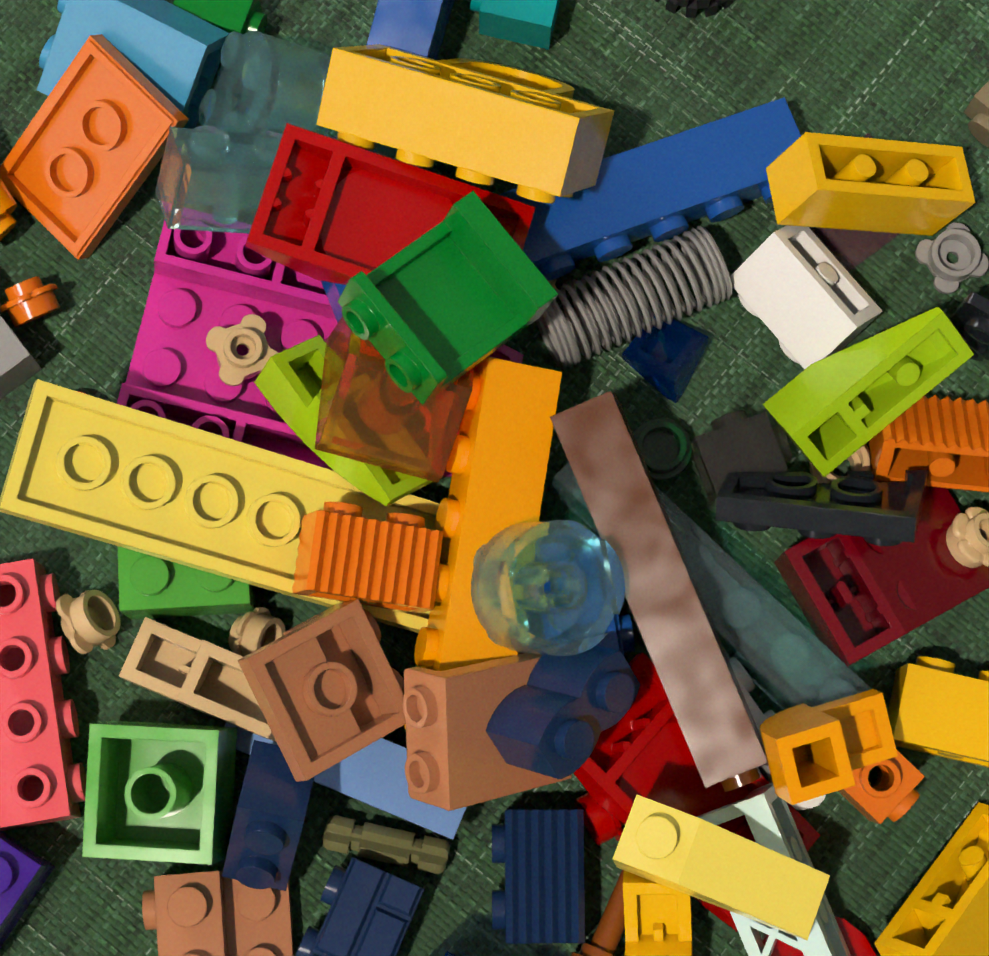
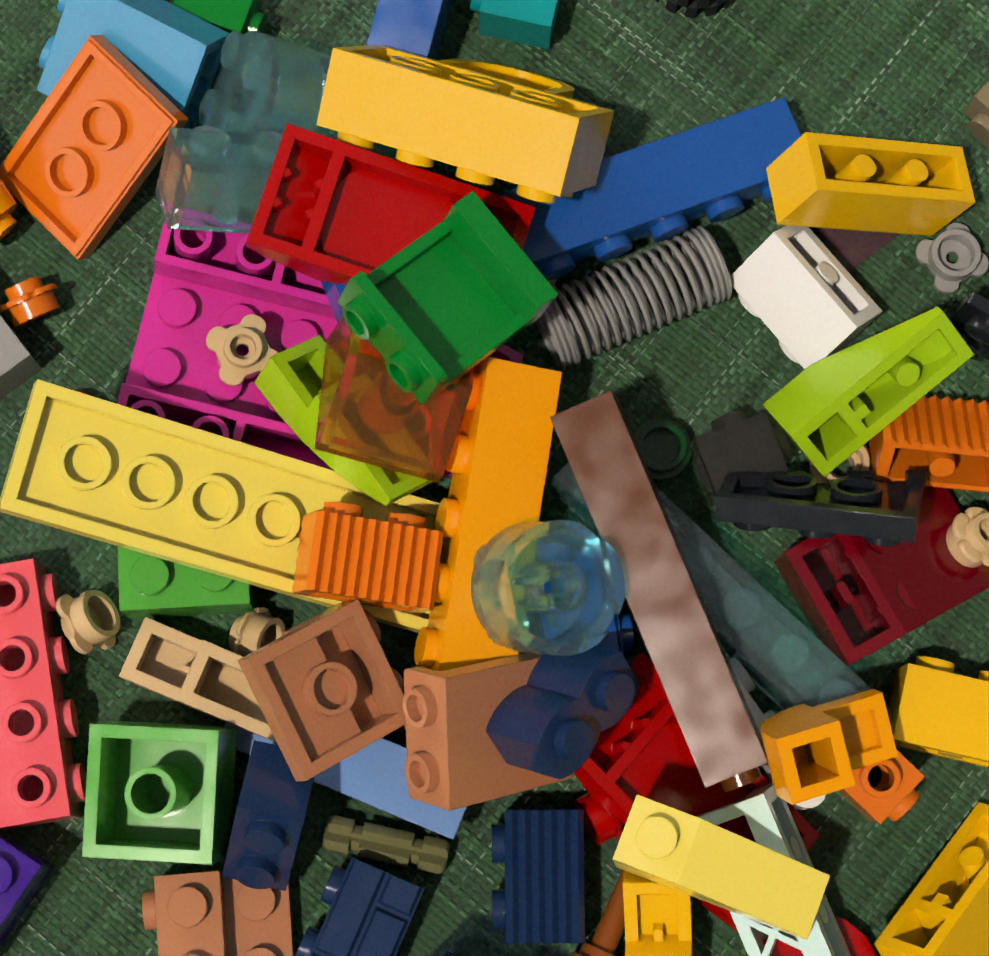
(667, 357): clear blue slope -> none

